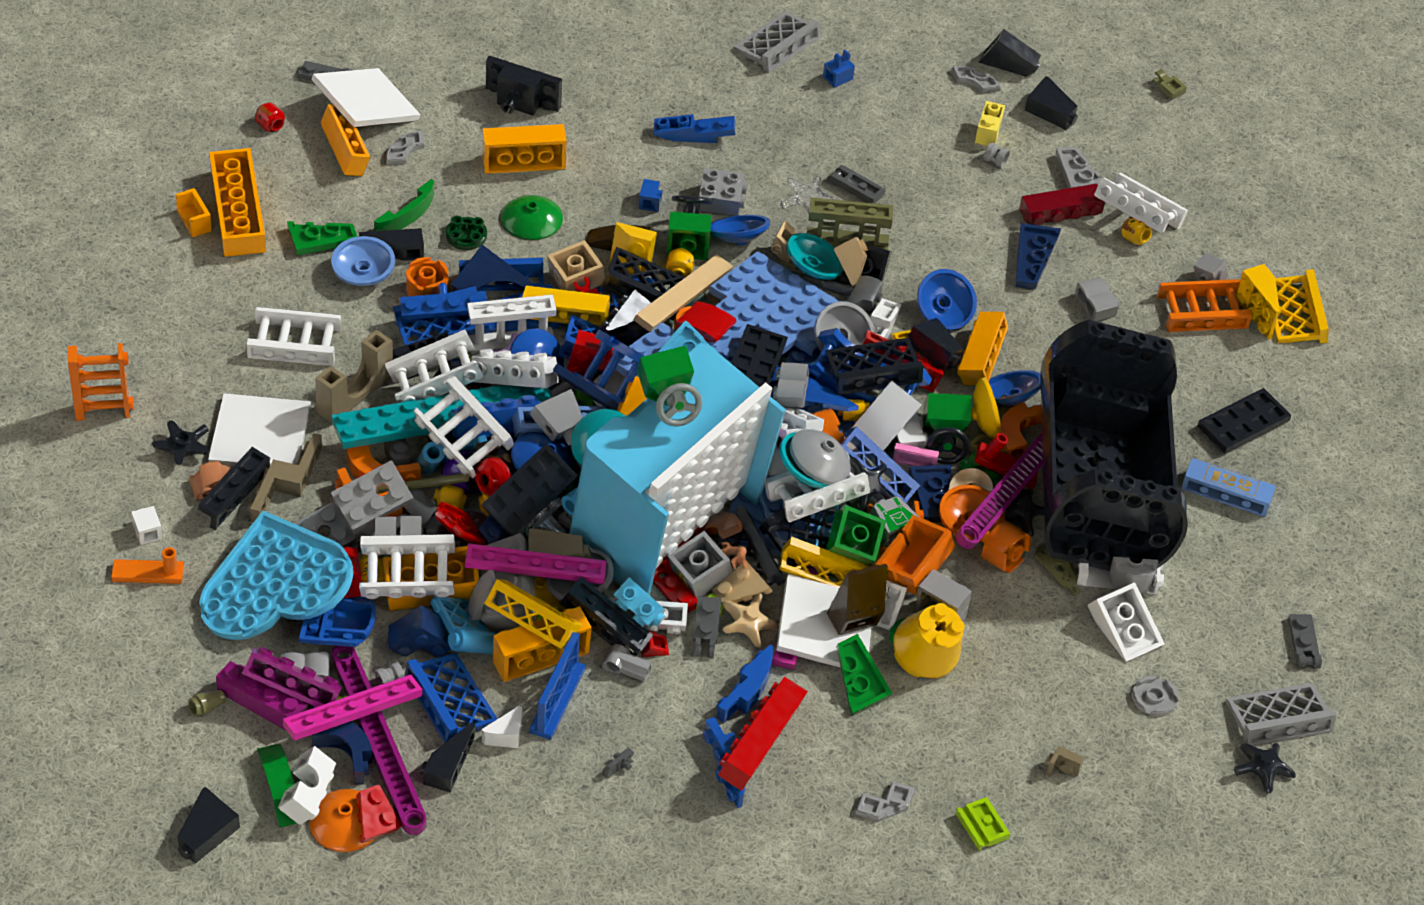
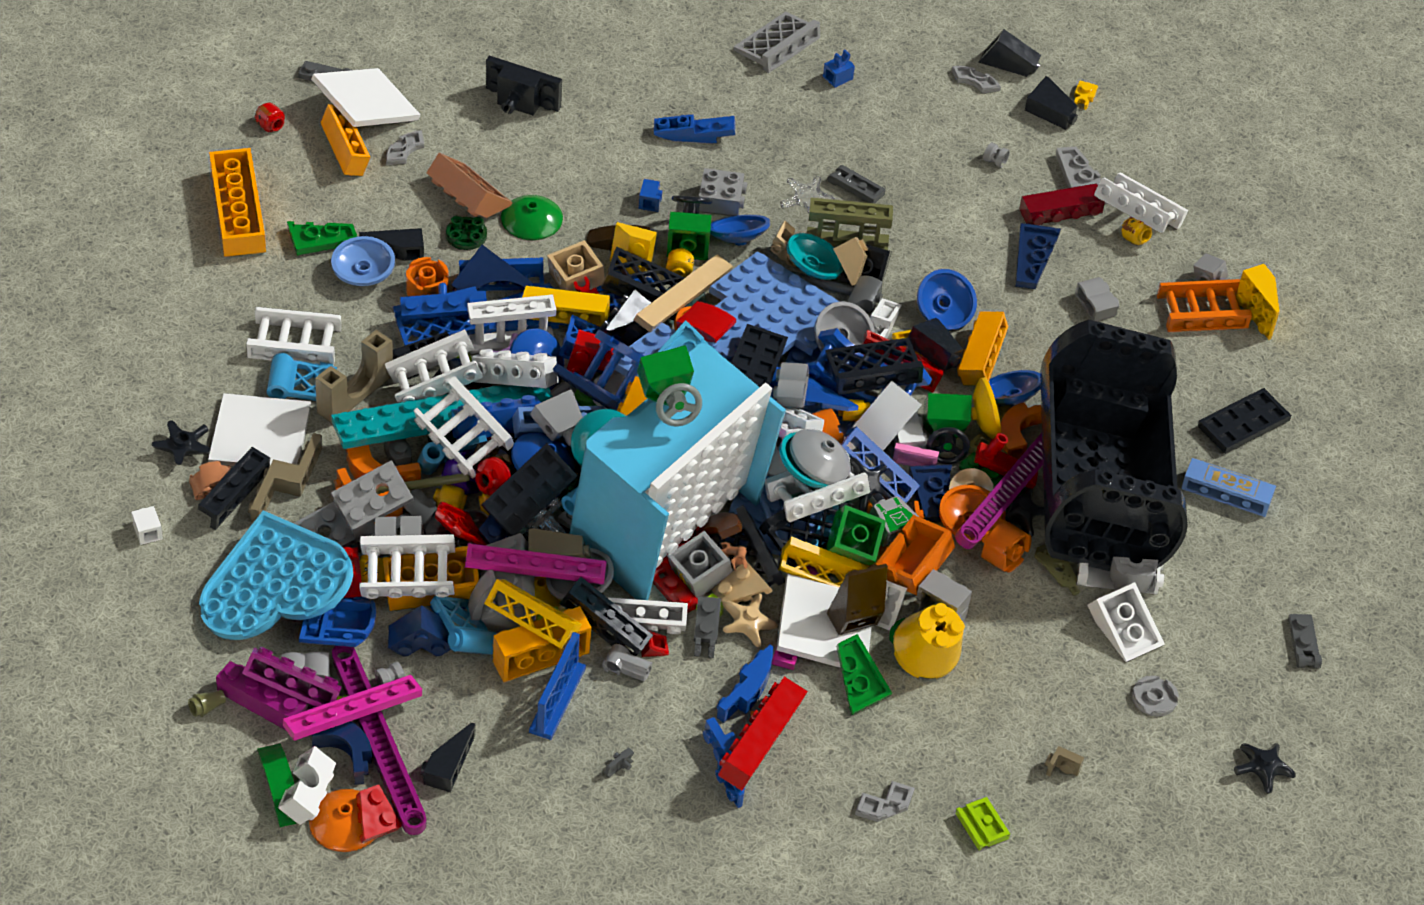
(80, 391): orange fence -> none
(150, 570): orange piece -> none
(193, 212): light orange panel -> none
(206, 826): black slope -> none
(283, 375): none -> dark azure piece
(409, 213): green slope -> none
(434, 701): blue fence -> none
(467, 187): none -> nougat slope
(505, 730): white slope -> none
(524, 148): light orange brick -> none
(639, 602): medium azure brick -> none
(989, 123): light yellow slope -> none
(1084, 93): none -> yellow plate
(1168, 85): olive plate -> none
(1286, 726): light grey fence -> none
(1317, 318): yellow fence -> none

